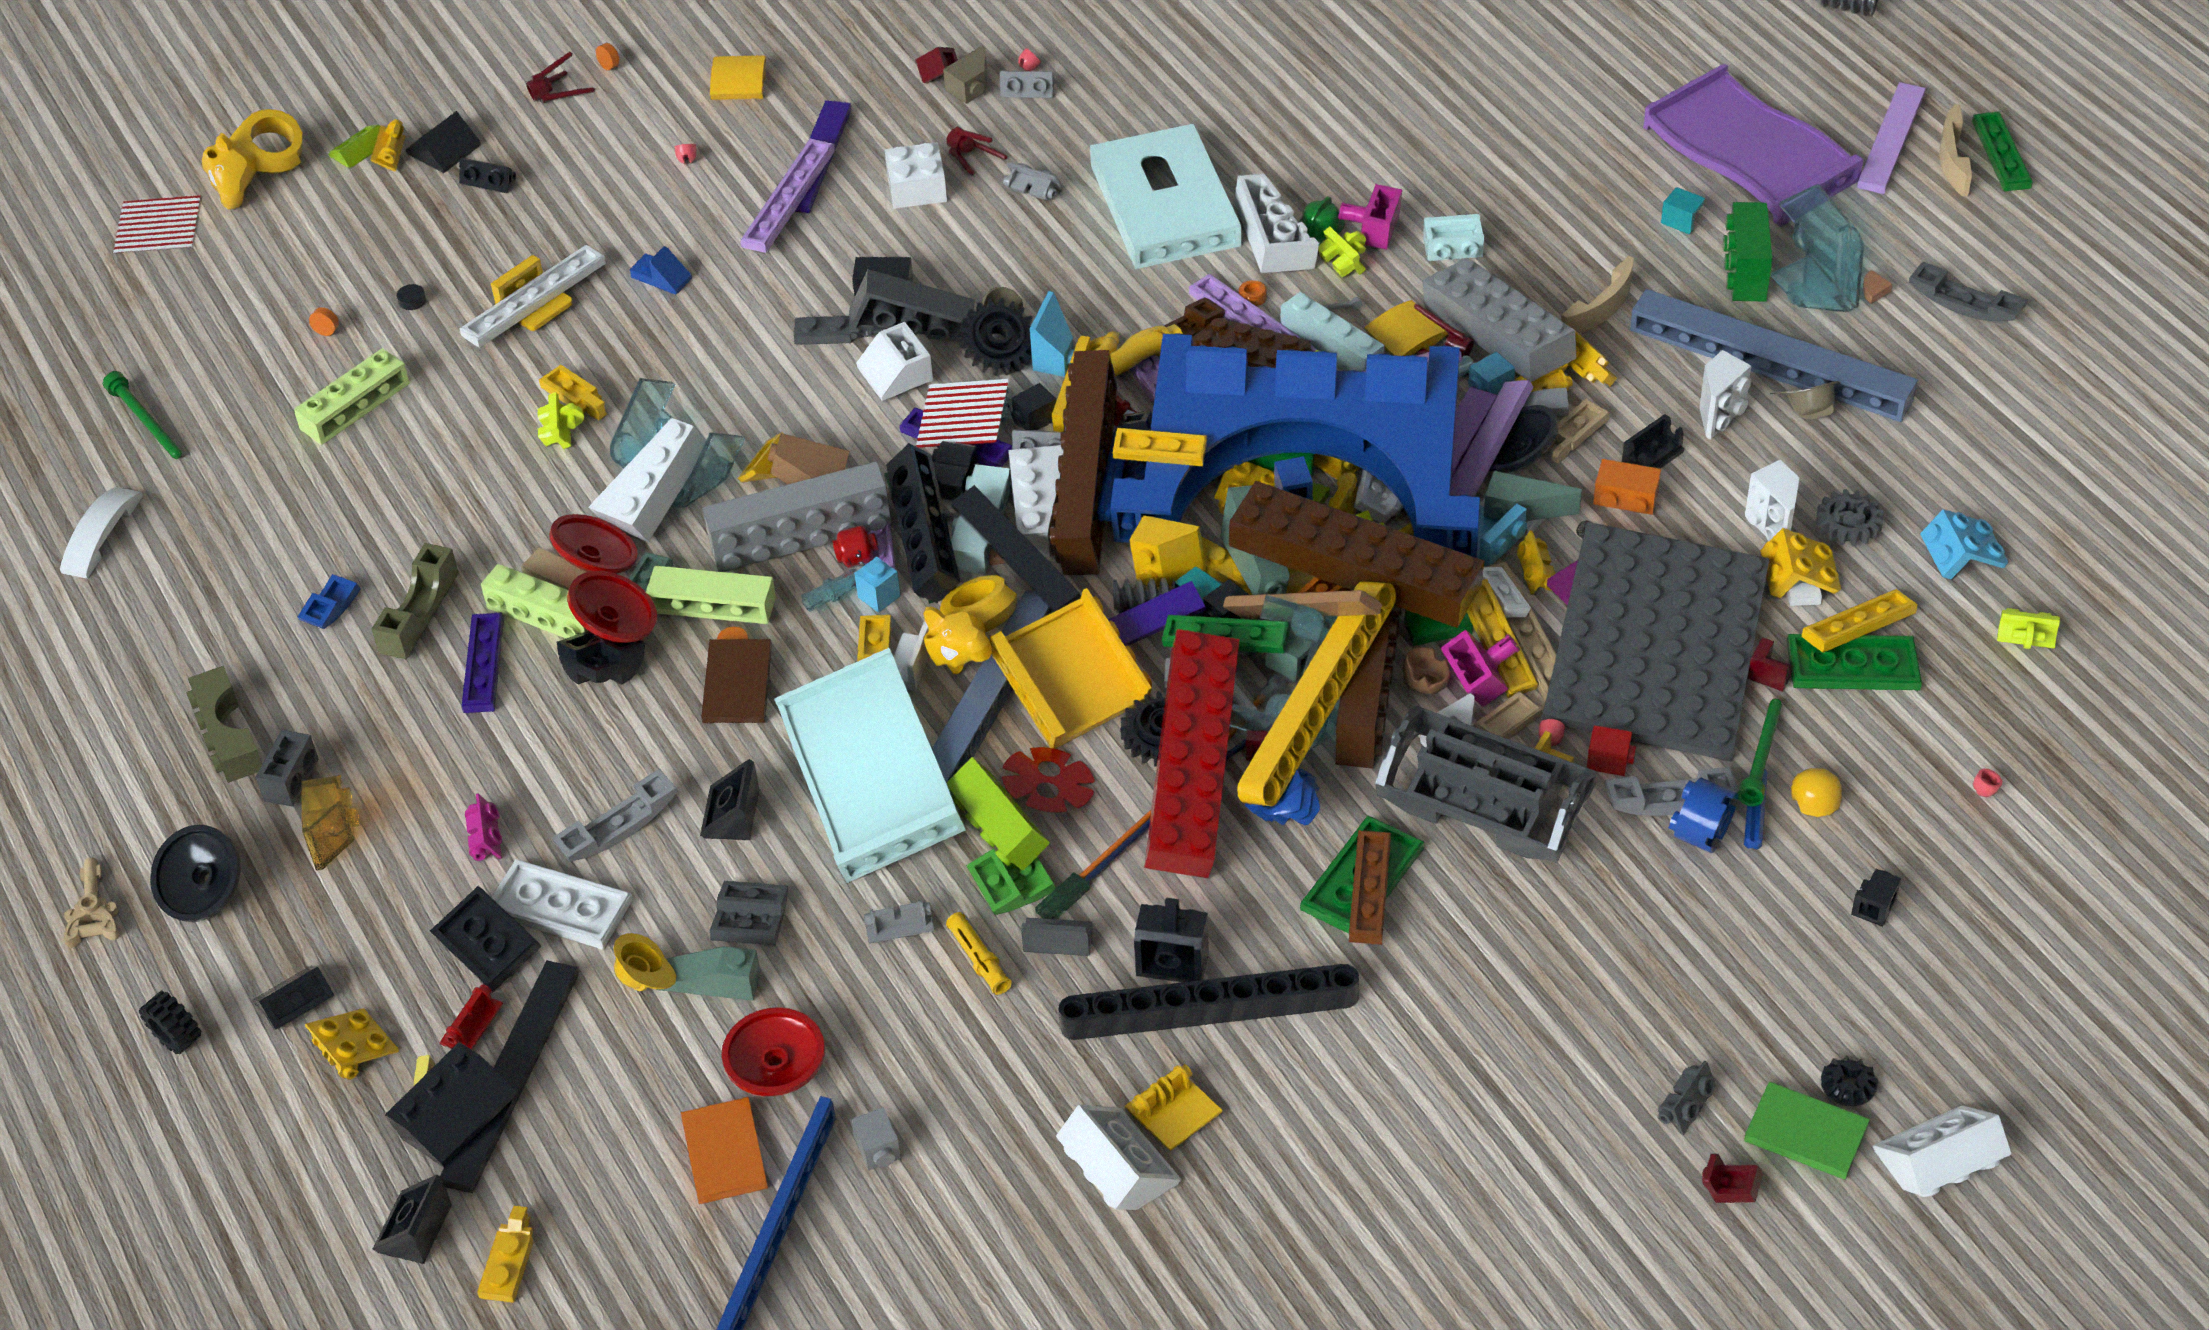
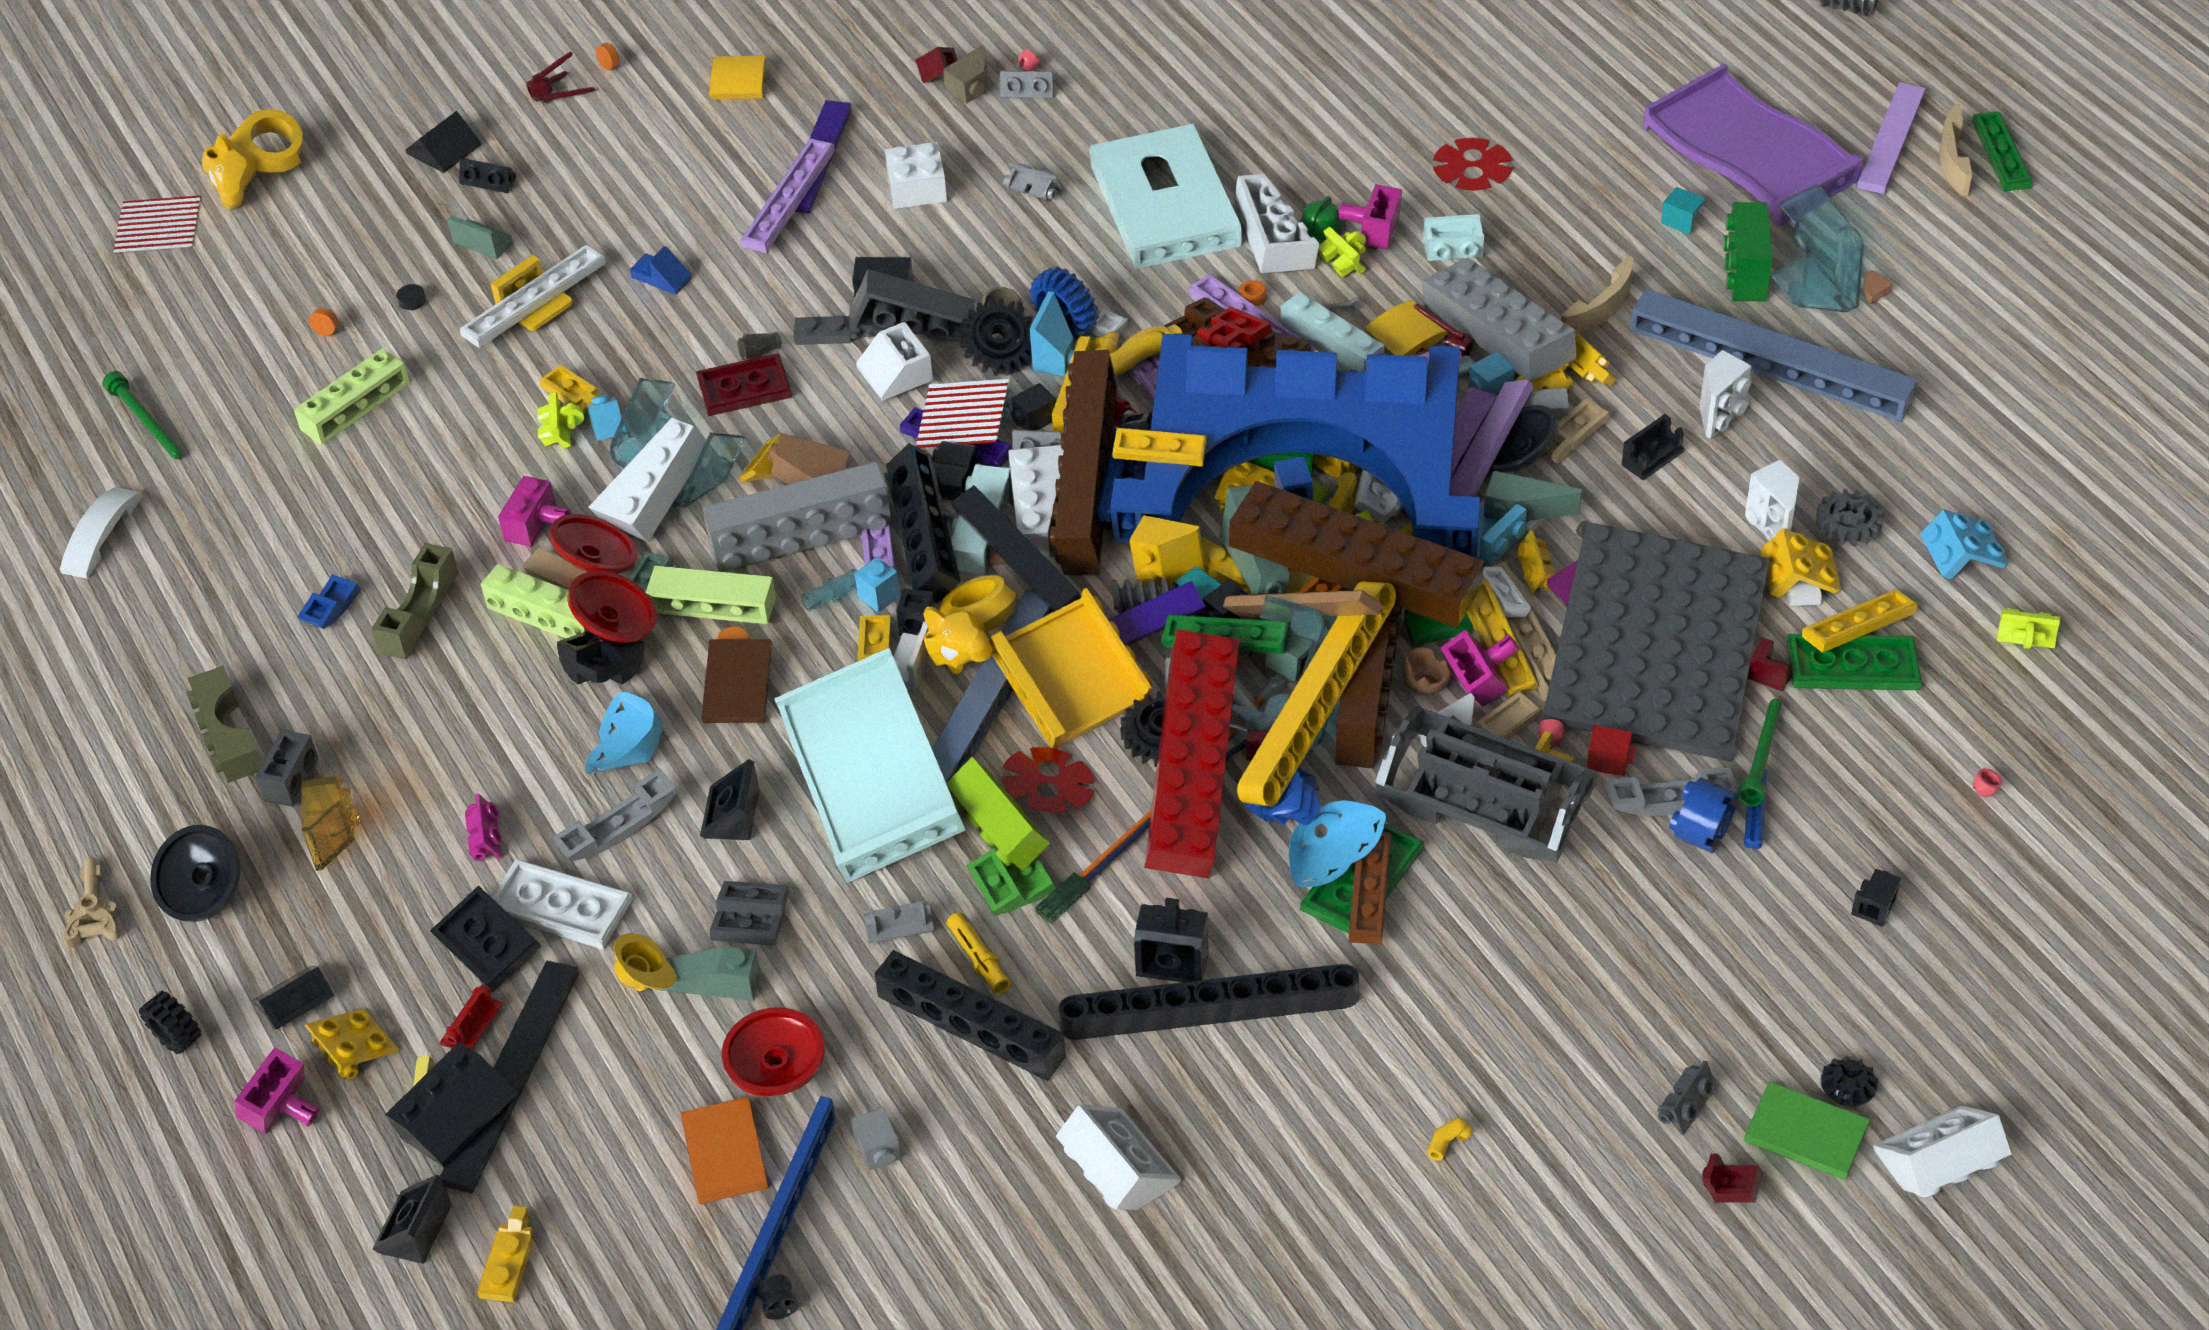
(273, 1092): none -> dark pink brick
(356, 147): lime slope -> none
(389, 145): yellow hinge -> none
(479, 237): none -> sand green panel
(482, 663): dark purple tile -> none
(528, 511): none -> dark pink brick
(604, 416): none -> medium azure brick
(634, 738): none -> medium azure piece
(685, 151): coral hinge -> none
(743, 384): none -> dark red tile
(758, 344): none -> clear smoke cone
(777, 1297): none -> black wheel
(855, 546): red head -> none
(911, 610): none -> black brick
(962, 142): dark red plant -> none
(970, 1015): none -> black brick
(1057, 936): dark grey panel -> none
(1072, 297): none -> blue gear
(1109, 322): none -> white tile
(1173, 1107): yellow hinge -> none
(1237, 326): none -> red plate
(1338, 846): none -> medium azure piece
(1444, 1134): none -> yellow arm
(1487, 163): none -> red piece
(1627, 486): orange brick -> none
(1813, 402): dark tan piece -> none
(1817, 792): yellow hair -> none
(1964, 300): dark grey slope -> none

